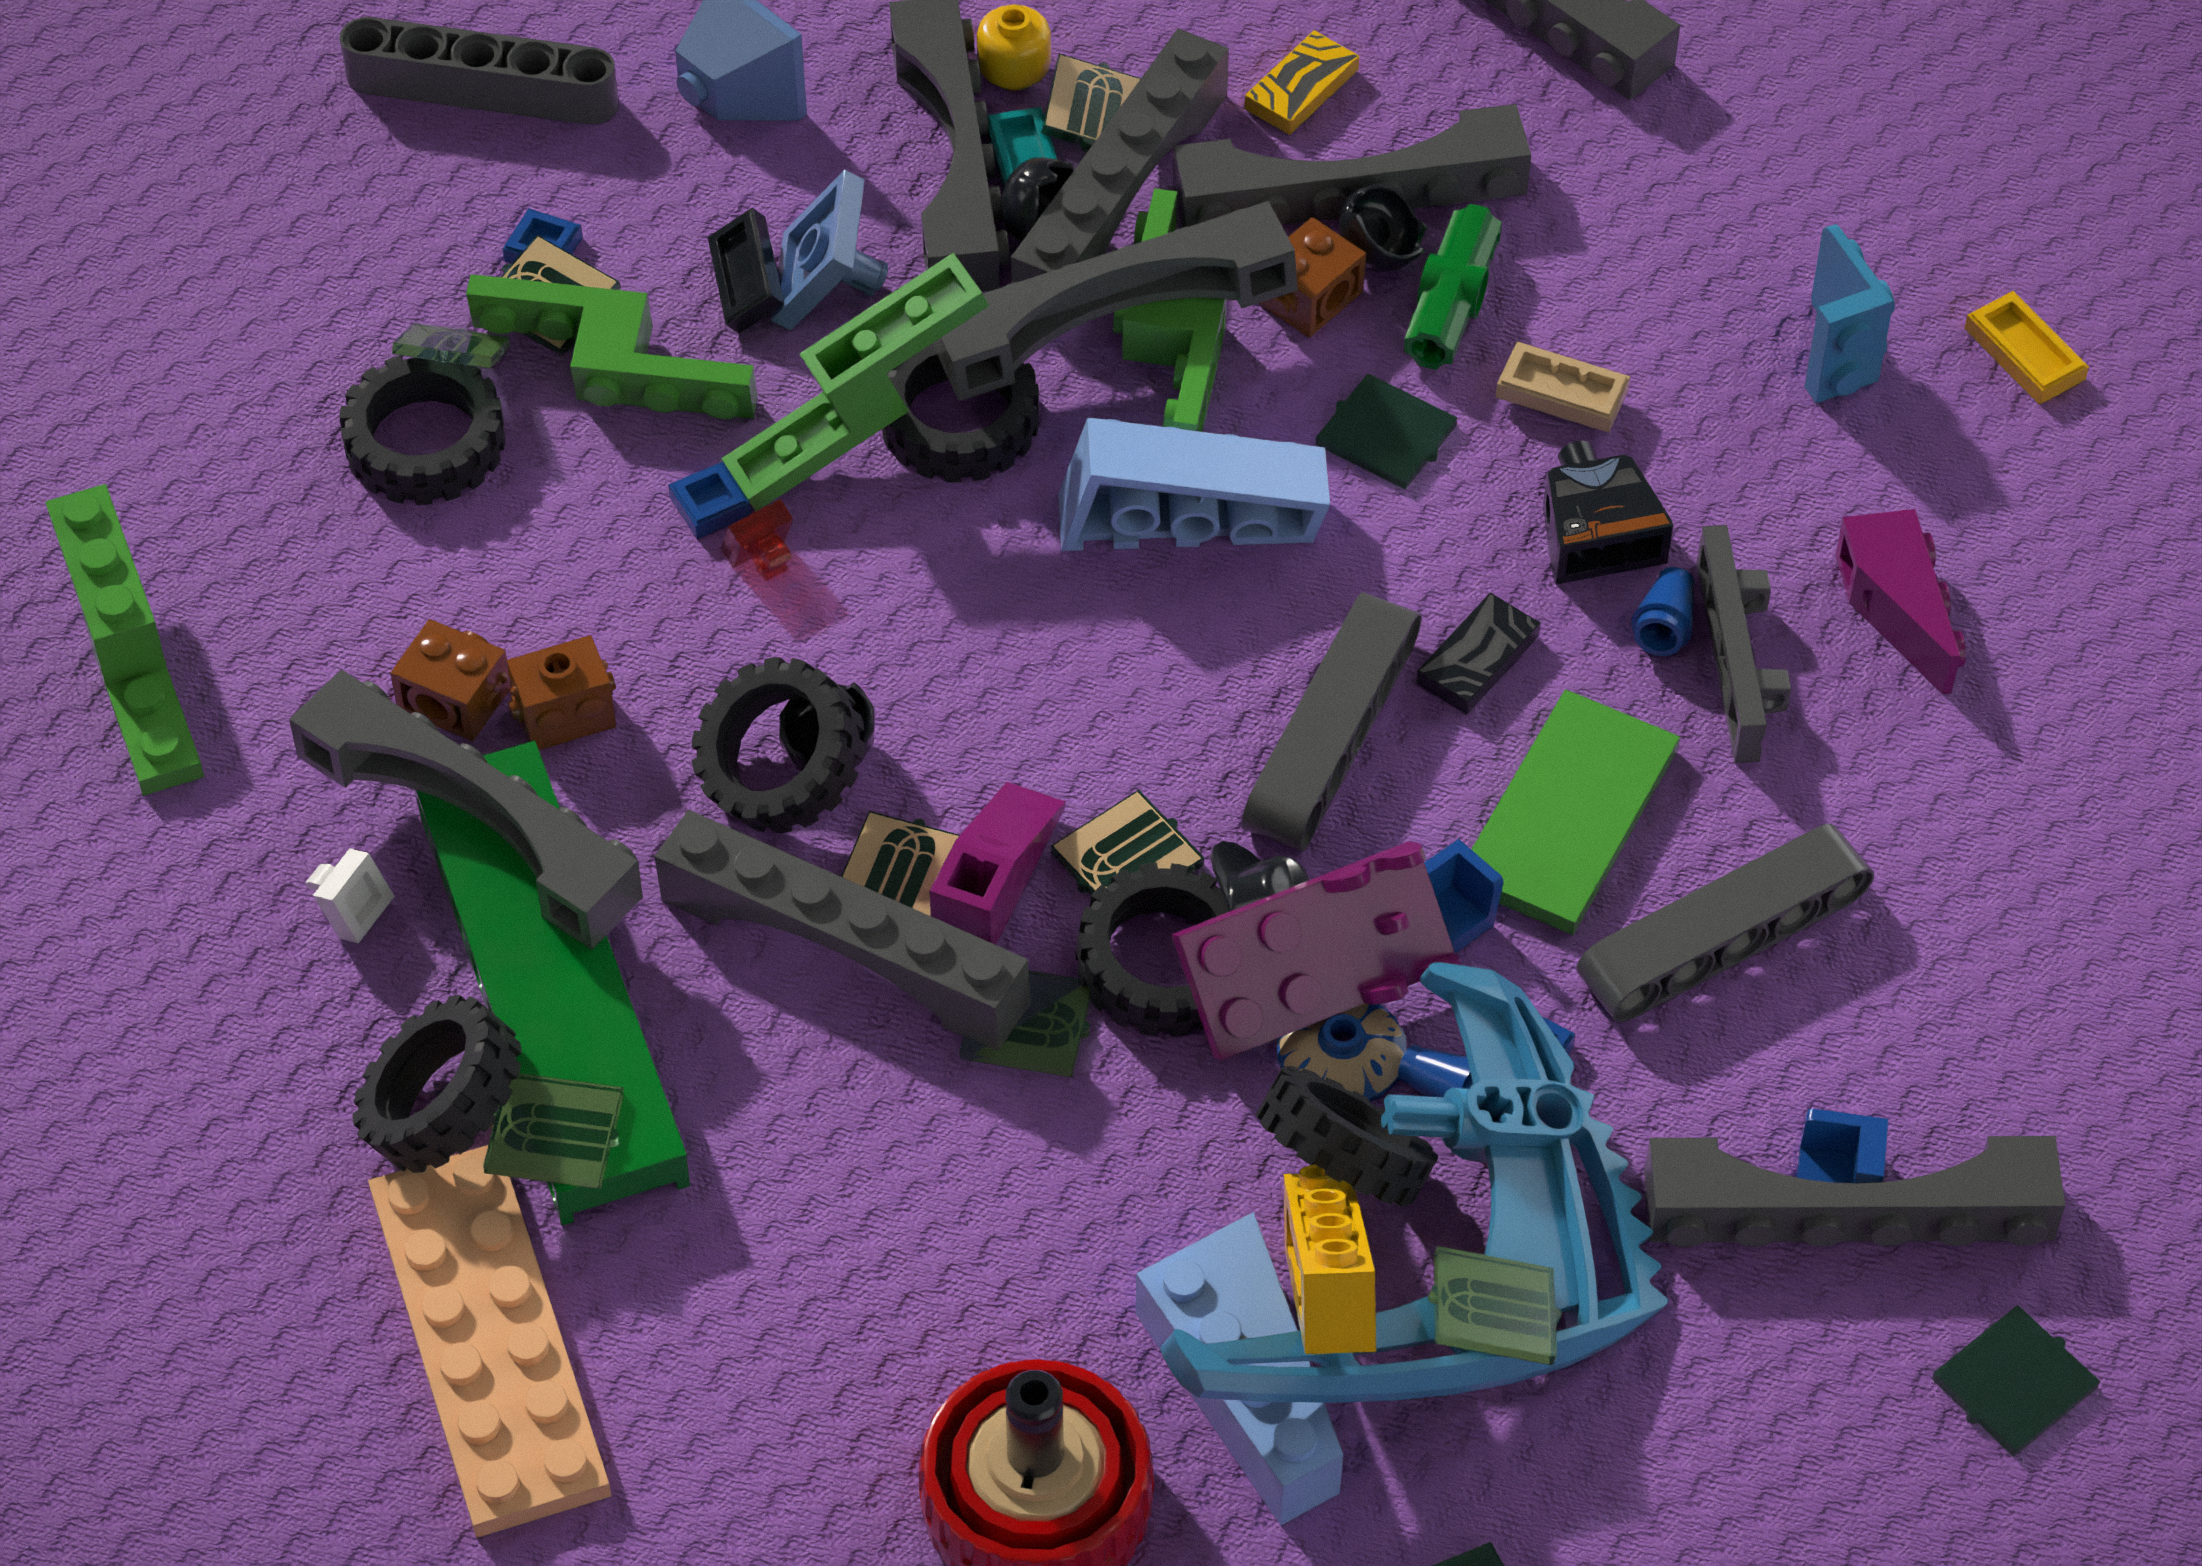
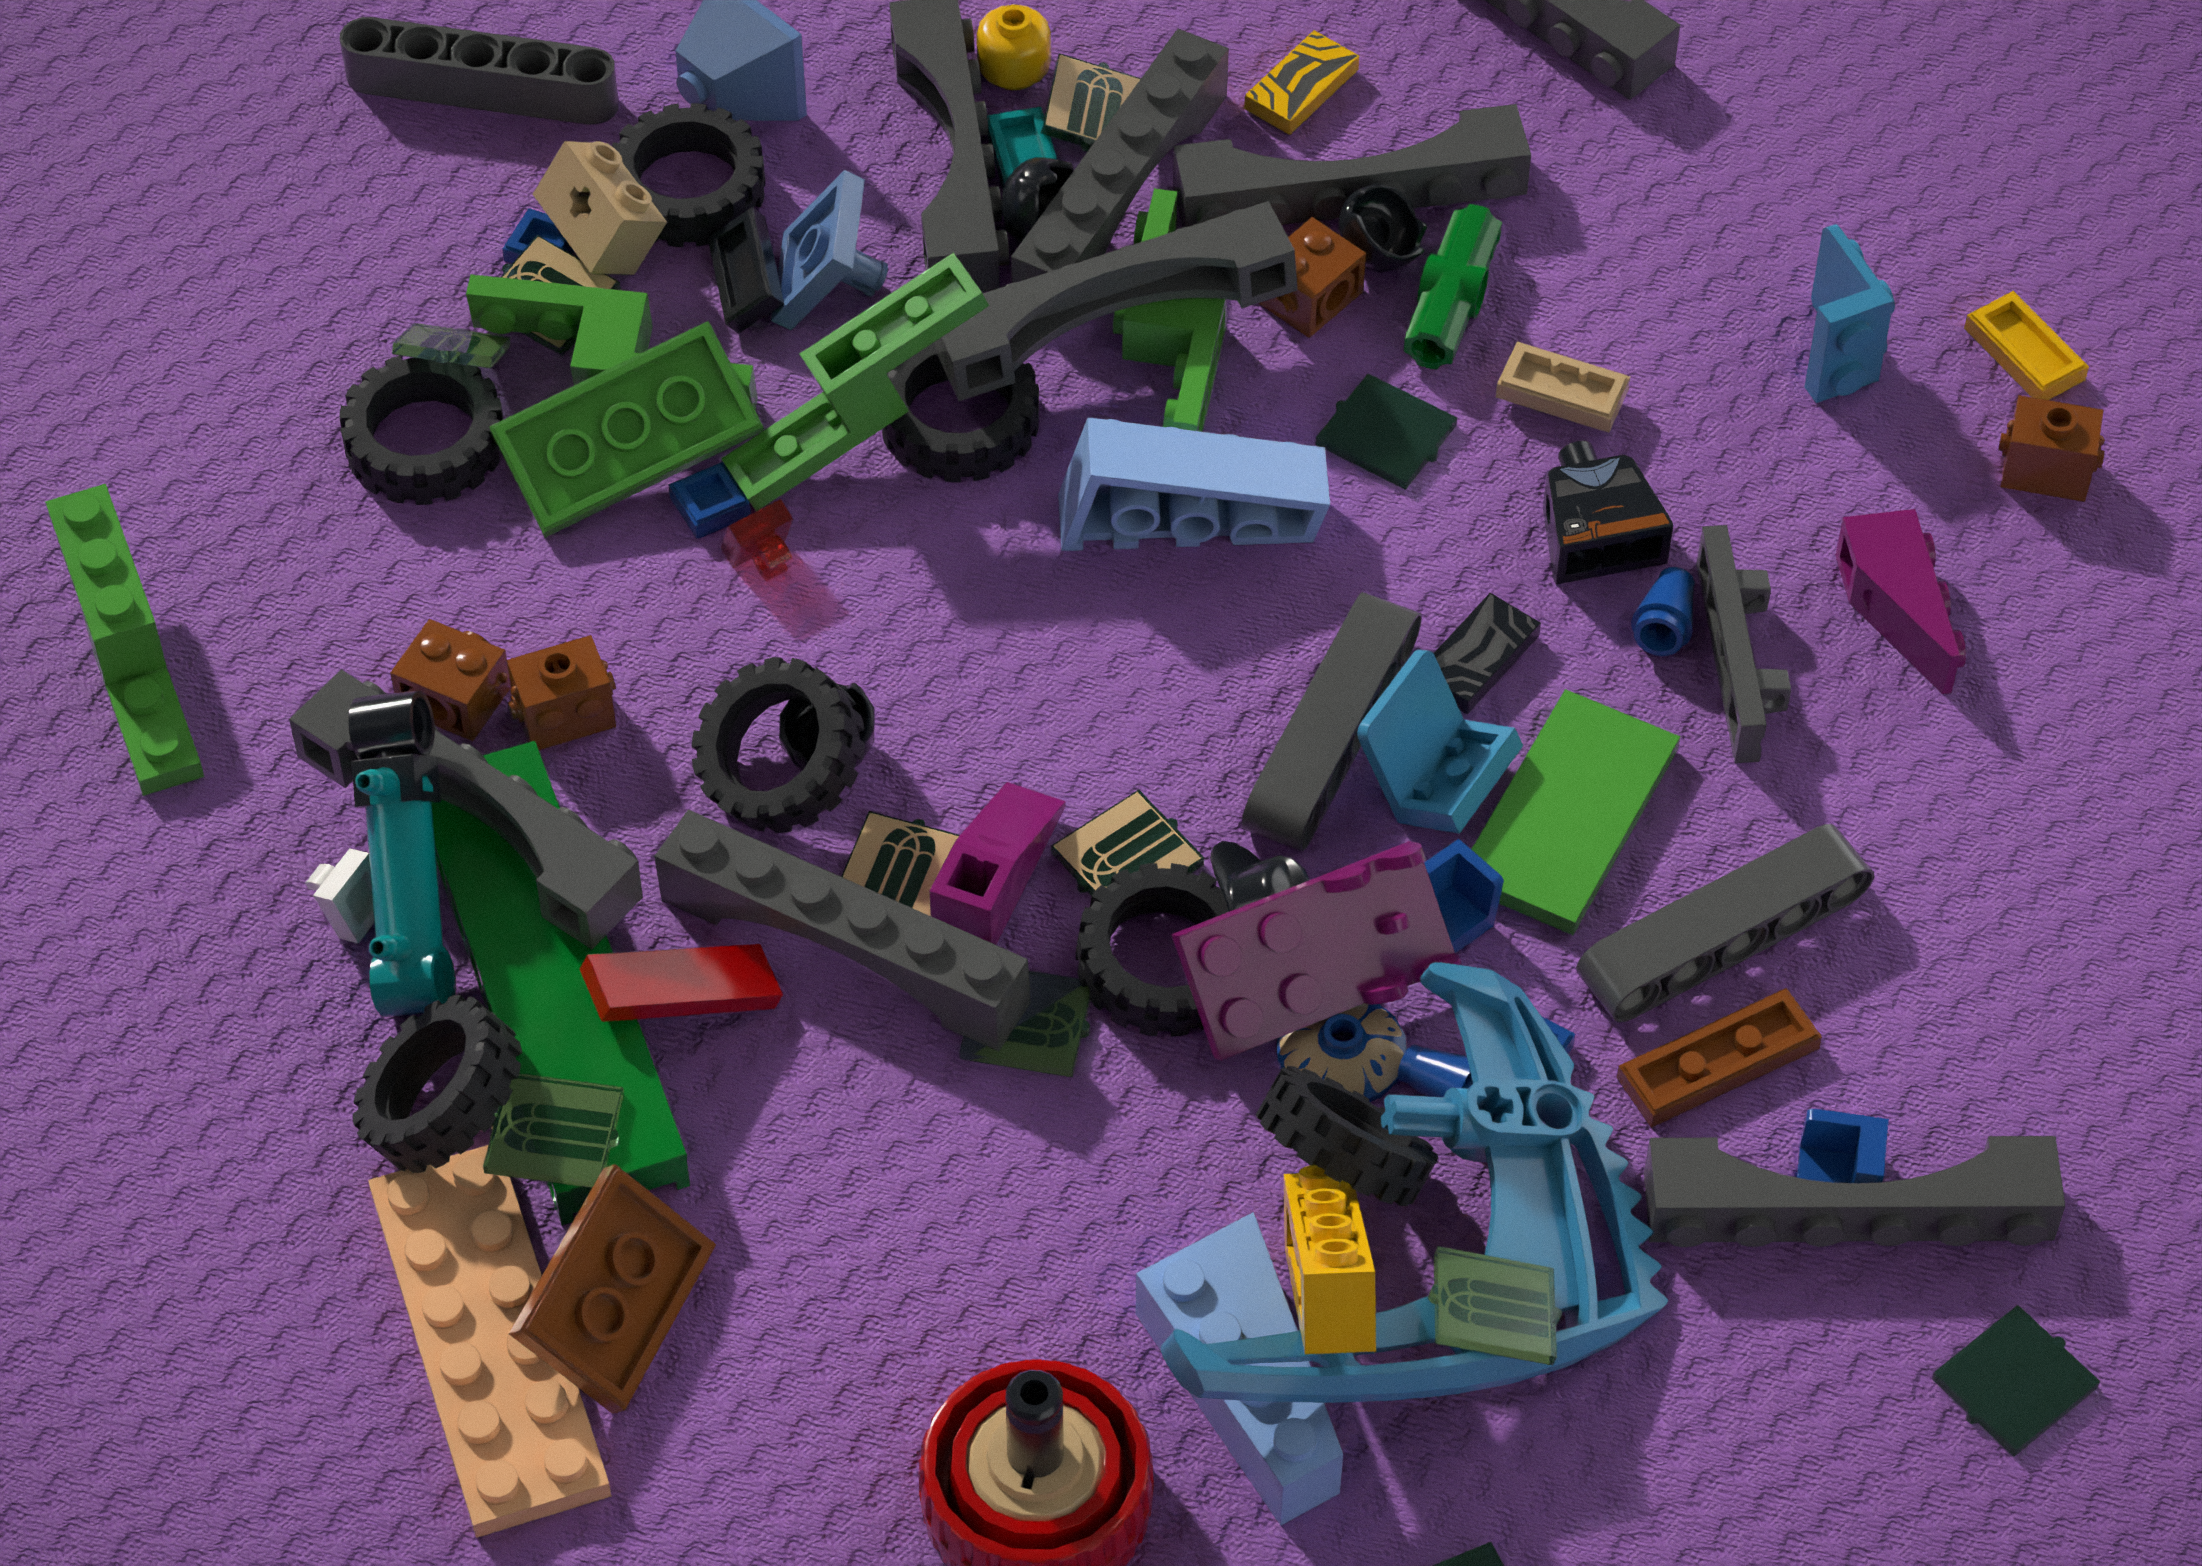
(397, 791): none -> teal piece
(599, 207): none -> tan brick
(613, 1289): none -> dark orange tile
(626, 429): none -> bright green tile
(680, 982): none -> red tile
(704, 132): none -> black tyre
(1427, 755): none -> dark azure bracket
(1718, 1057): none -> dark orange tile
(2052, 448): none -> dark orange head

